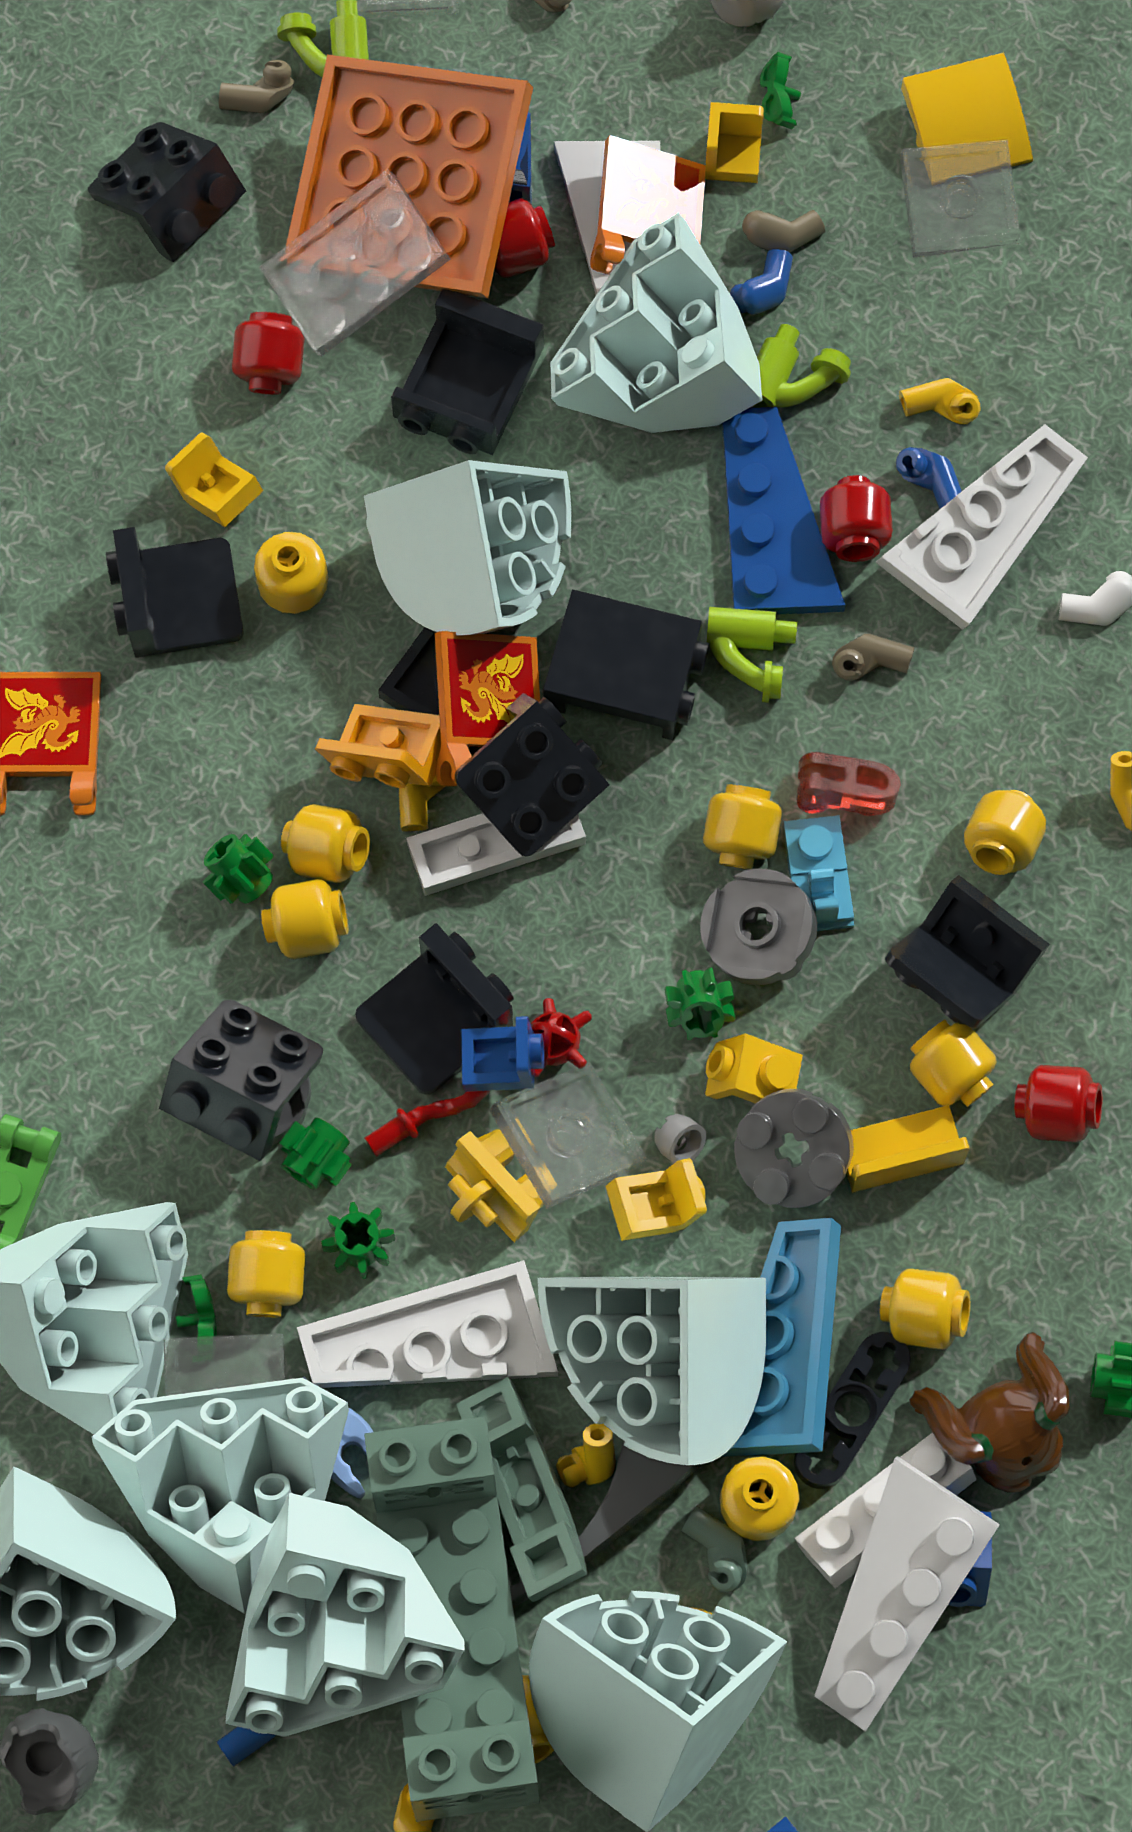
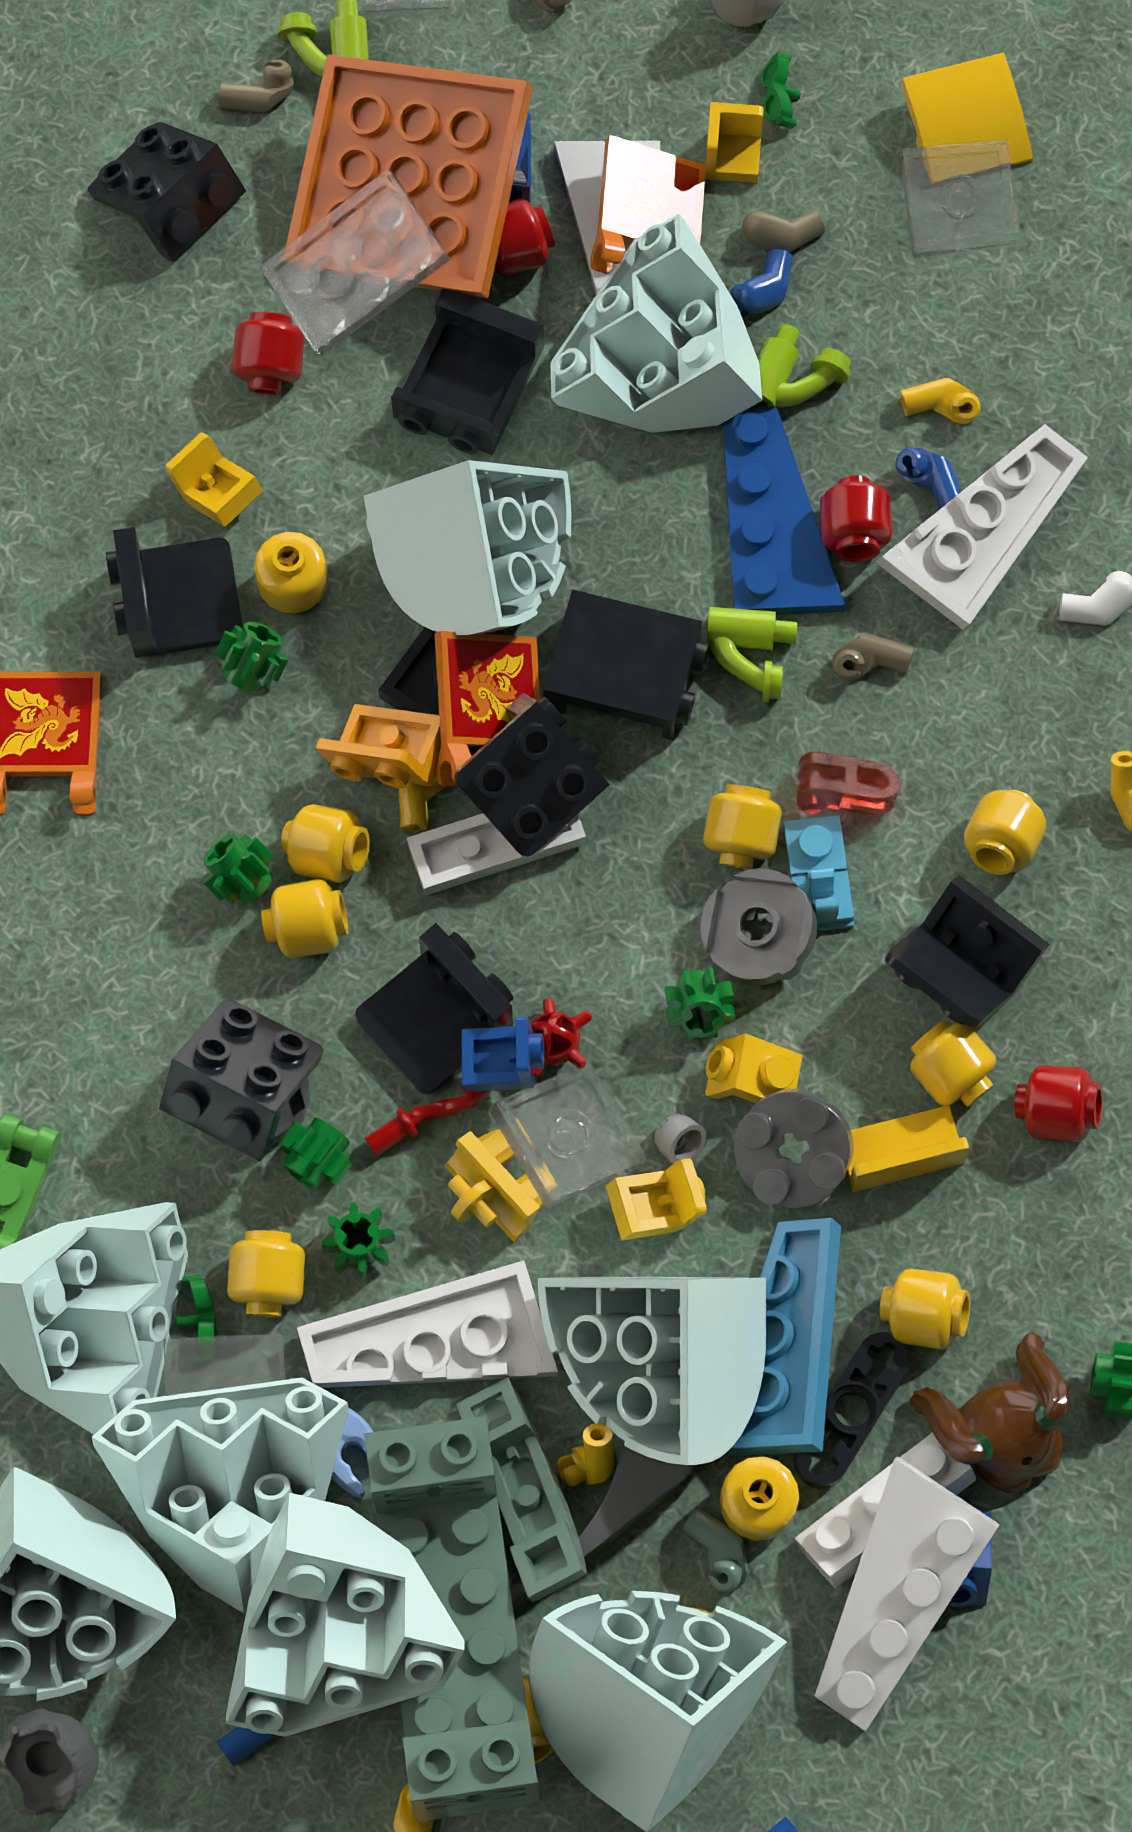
(251, 656): none -> green gear

